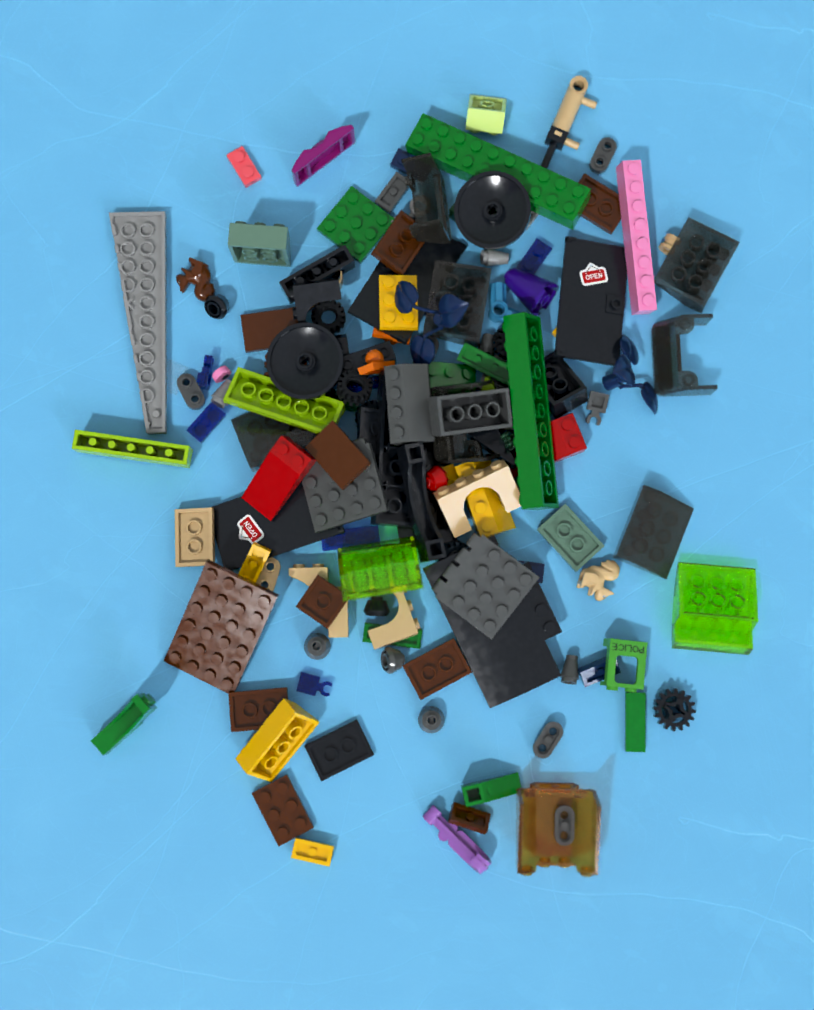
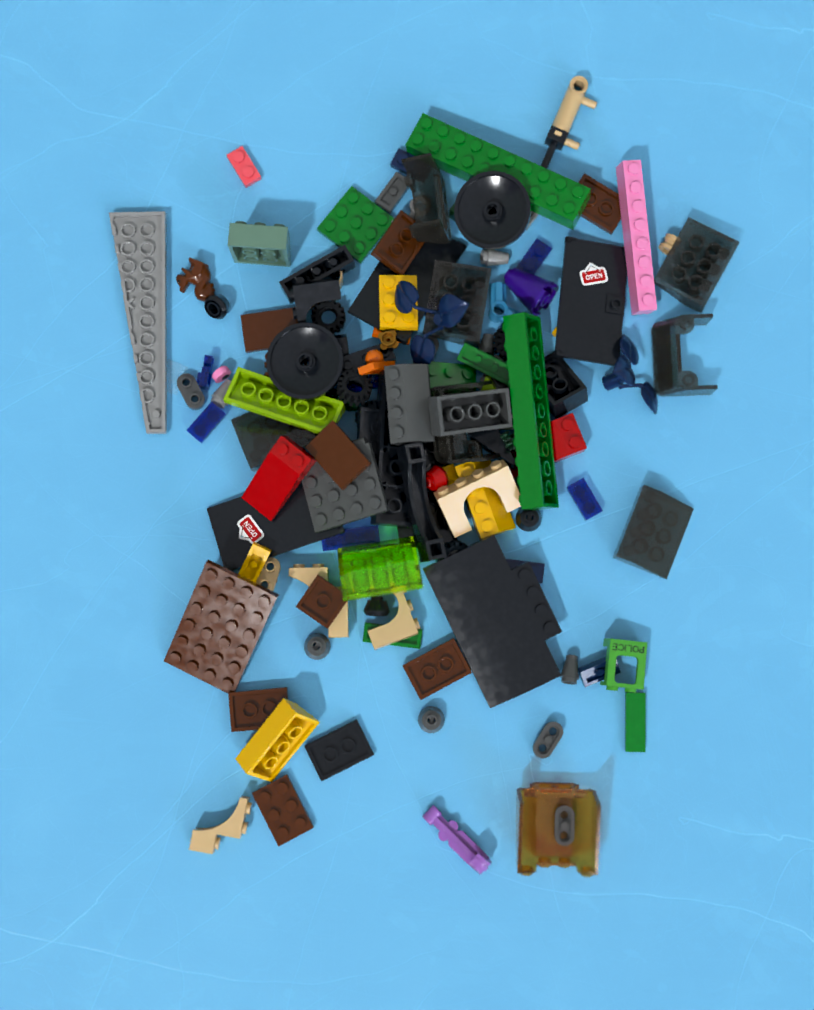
(125, 723): green arch -> none
(132, 448): lime brick -> none
(194, 537): tan plate -> none
(207, 839): none -> tan arch
(310, 684): clear blue plate -> none
(312, 851): yellow plate -> none
(322, 153): magenta slope -> none
(383, 336): none -> pearl gold plate
(392, 660): dark grey cone -> none
(469, 818): reddish brown plate -> none
(484, 585): dark grey hinge -> none
(485, 114): yellowish green slope -> none
(490, 789): green slope -> none
(528, 524): none -> black cone
(570, 537): sand green plate -> none
(584, 499): none -> clear blue plate
(595, 576): tan animal -> none
(597, 403): dark grey plate -> none
(602, 154): dark grey plate -> none
(670, 716): black gear -> none
(714, 608): clear neon green slope -> none

